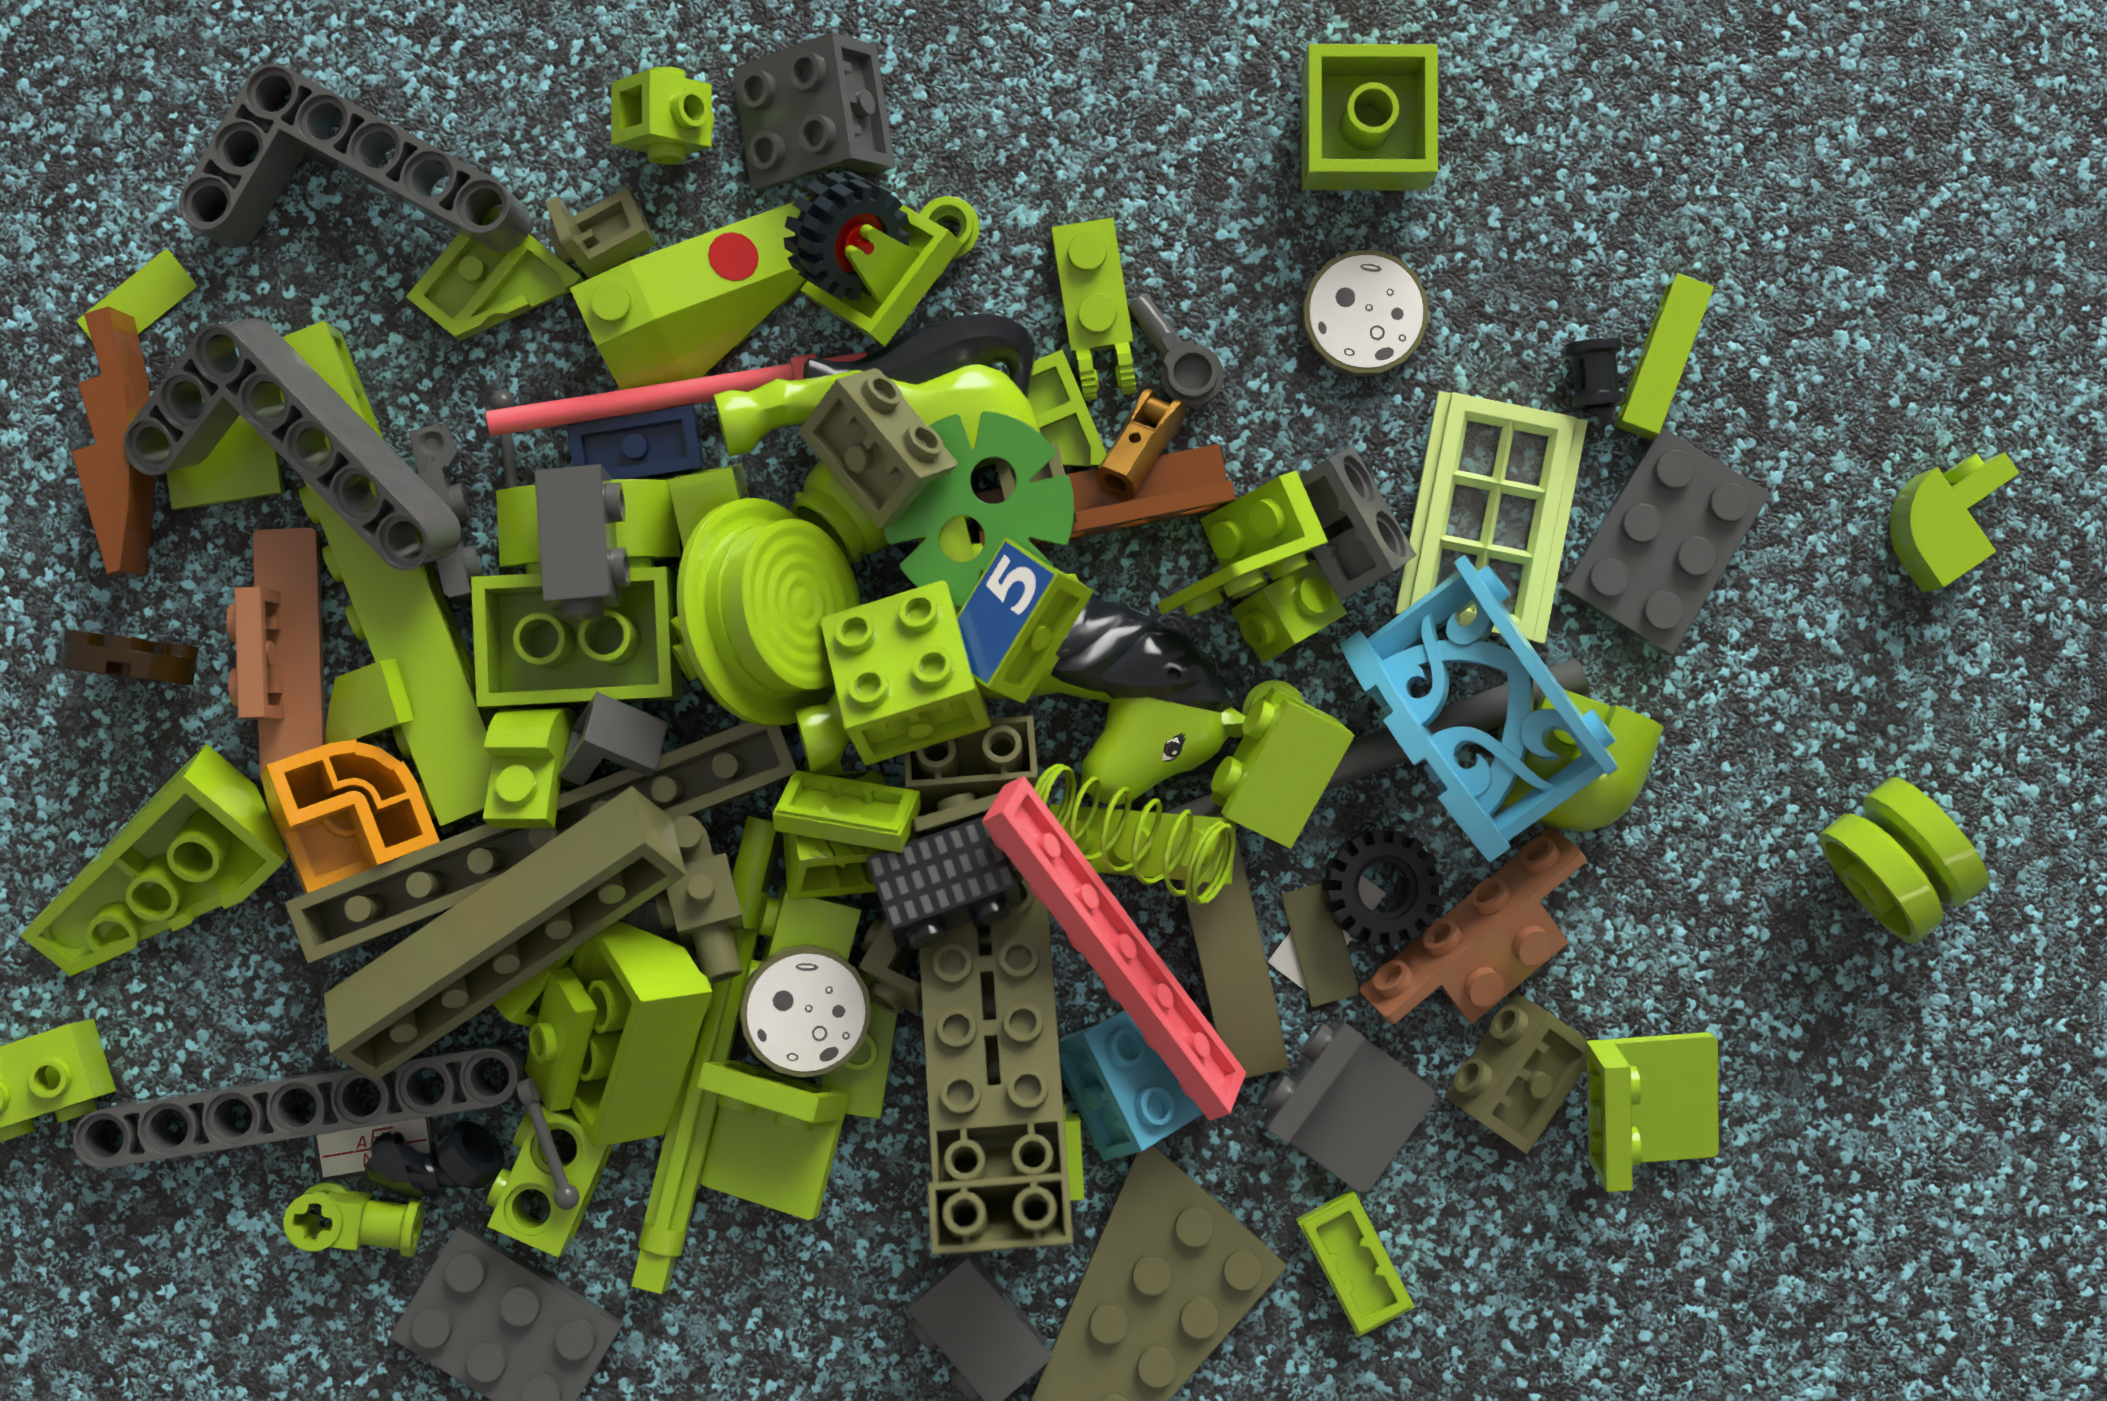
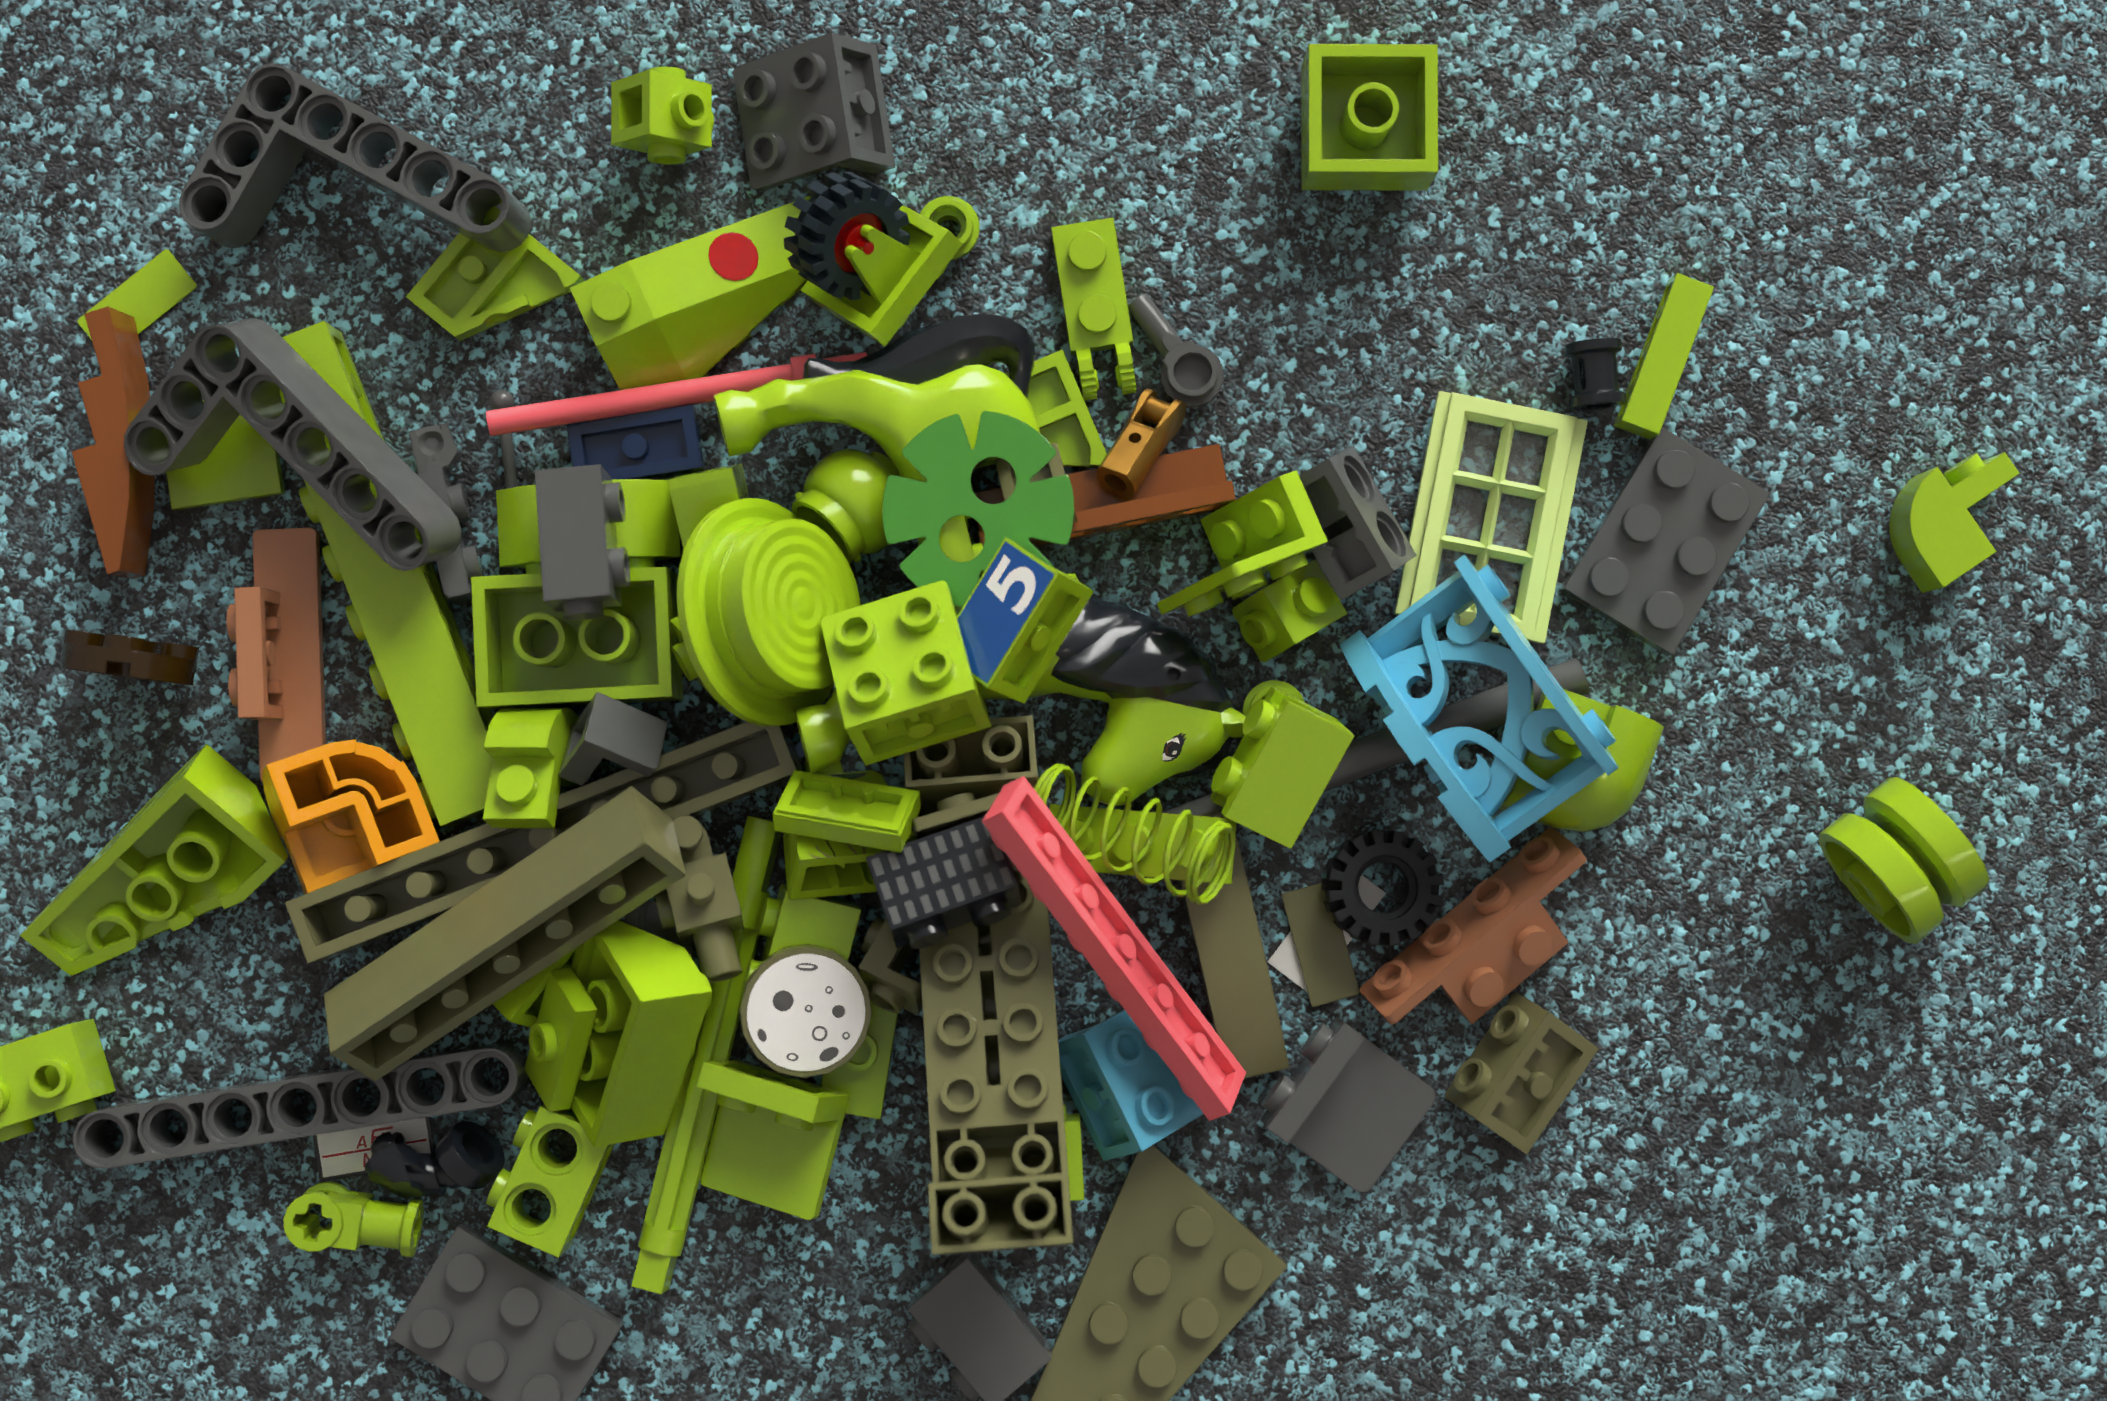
(367, 703): lime slope -> none
(566, 1195): dark grey hinge -> none
(600, 234): olive bracket -> none
(876, 445): olive bracket -> none
(1355, 1263): lime plate -> none
(1365, 313): white tile -> none
(1650, 1103): lime bracket -> none

